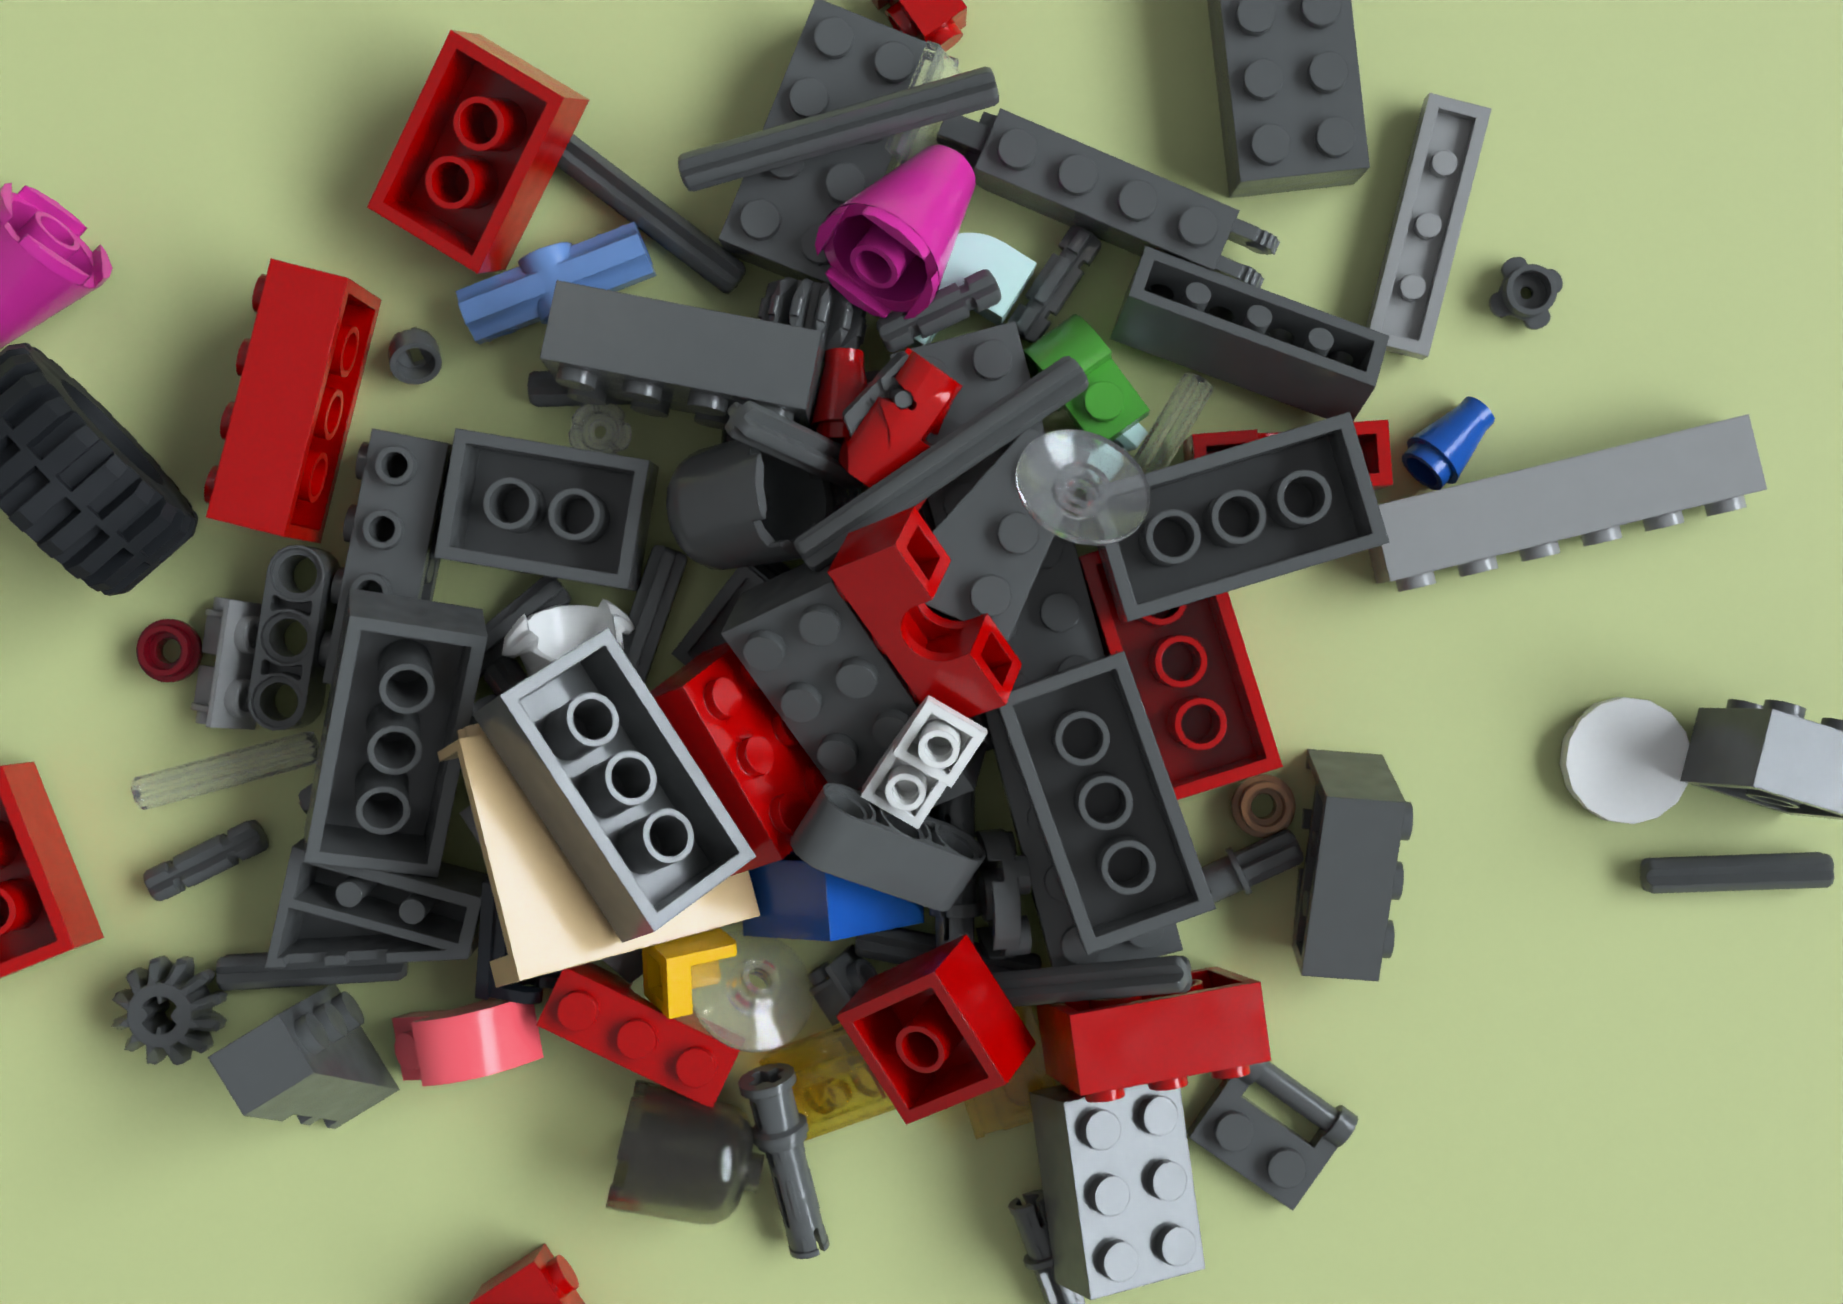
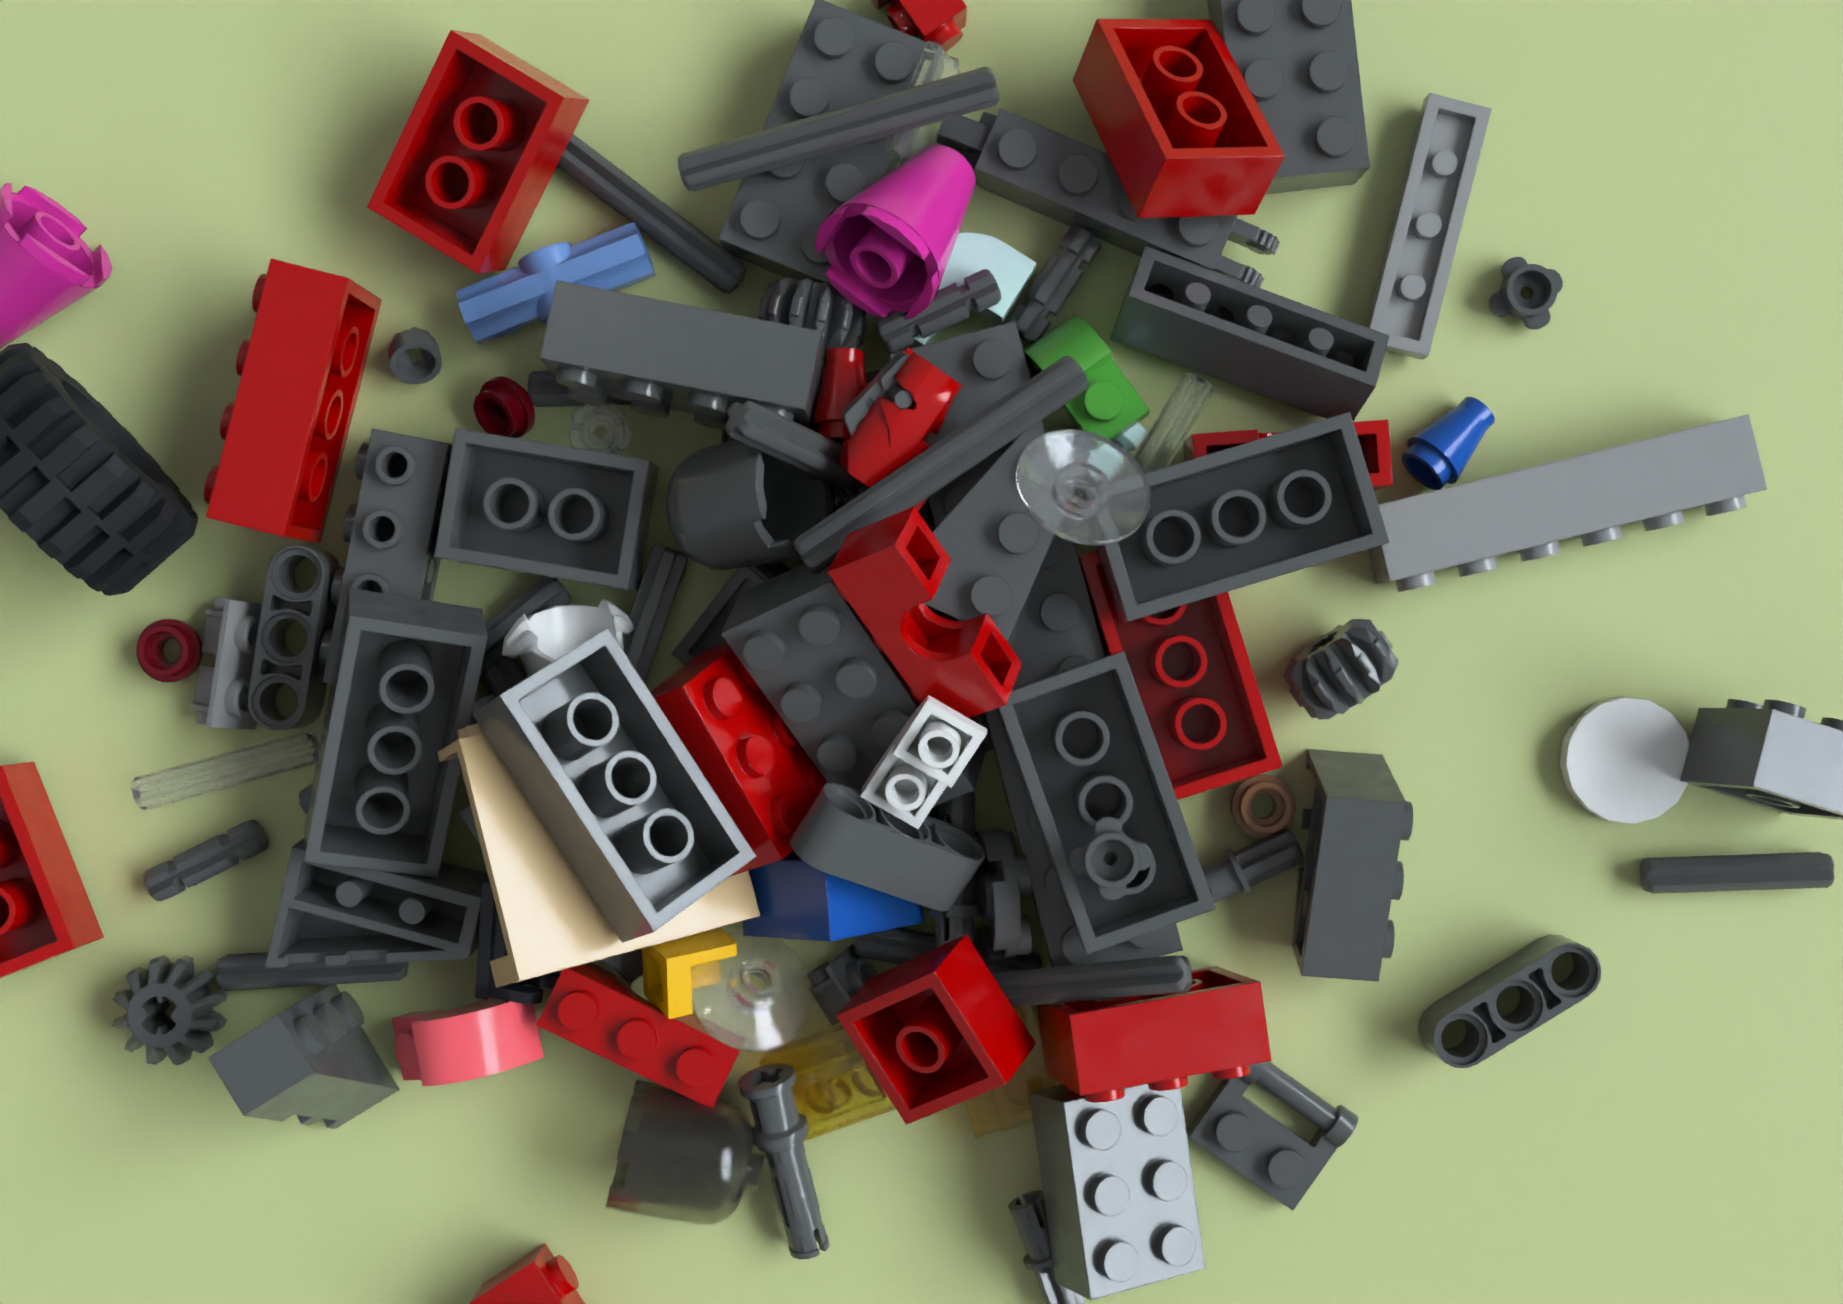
(504, 408): none -> dark red plate
(1130, 858): none -> dark grey plate
(1176, 118): none -> red brick
(1341, 669): none -> dark grey gear
(1539, 1000): none -> dark grey beam

